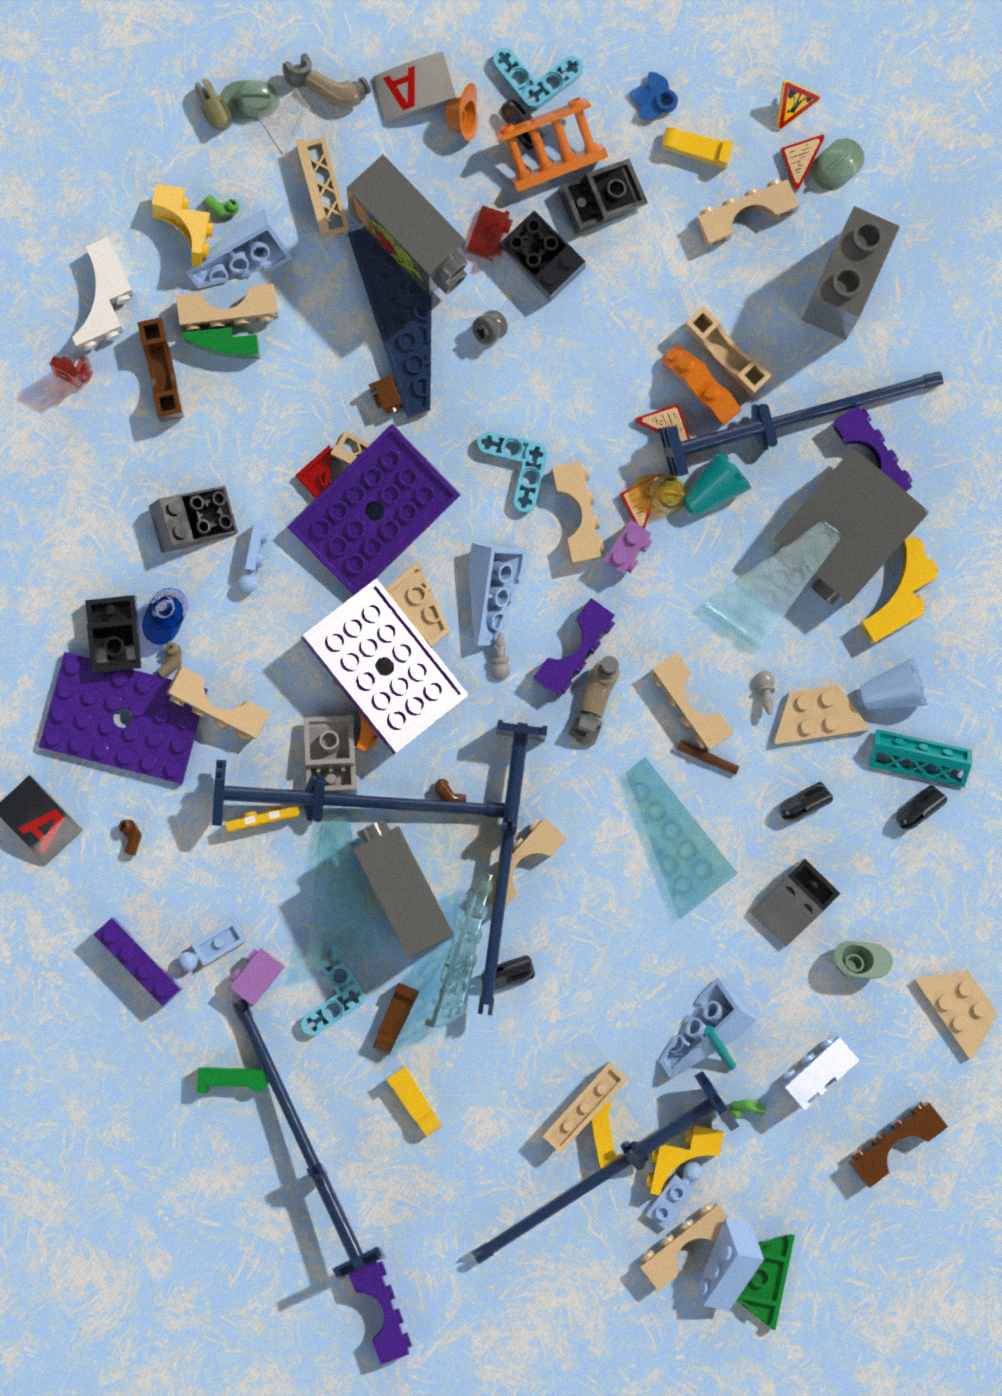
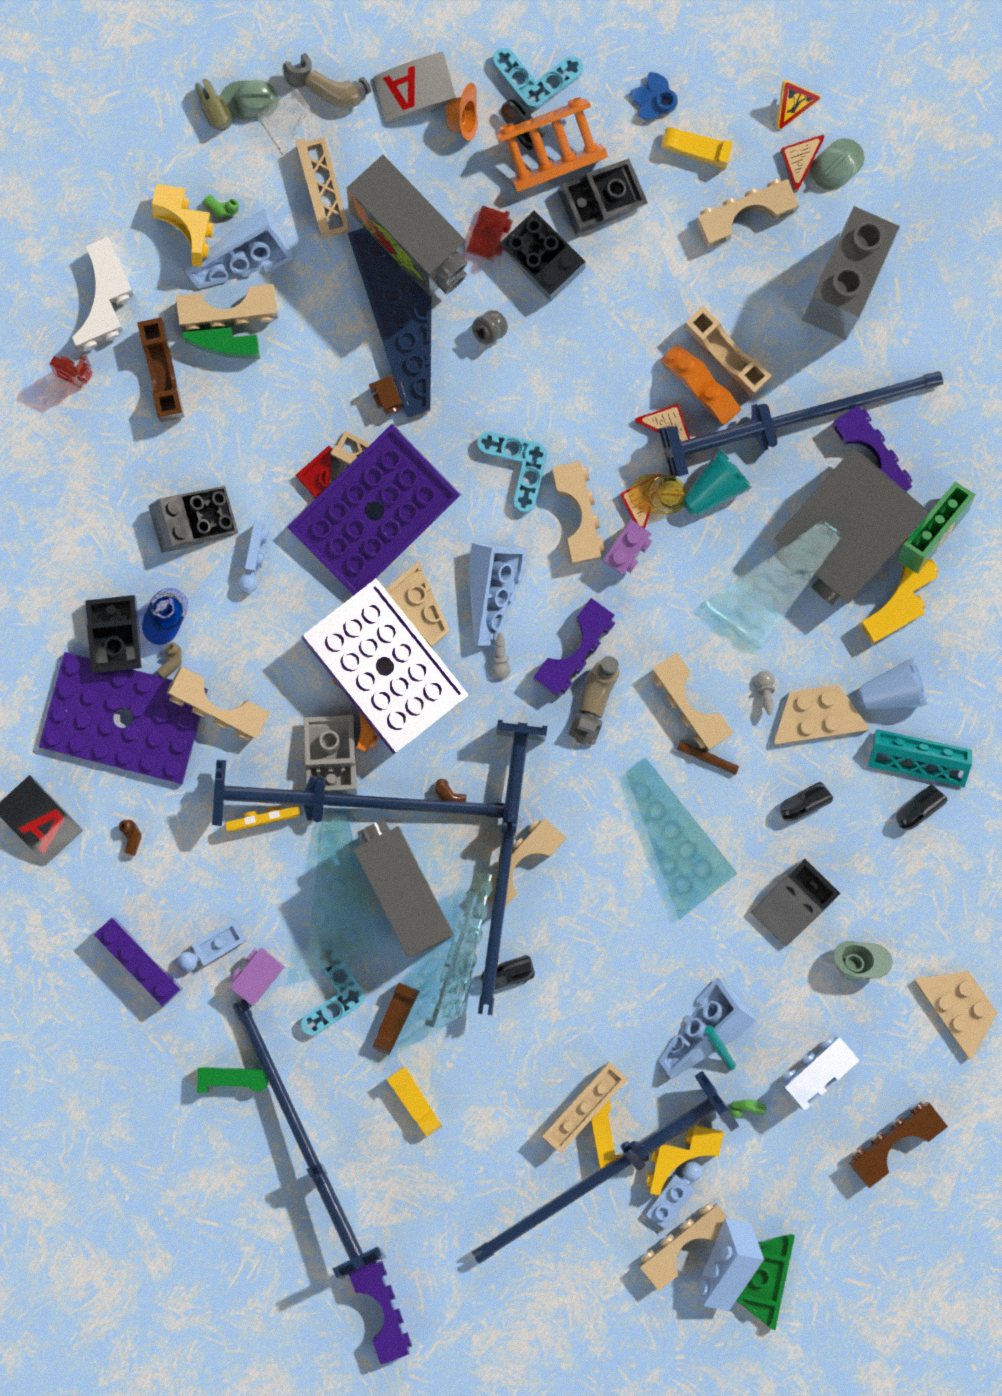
(936, 527): none -> green brick

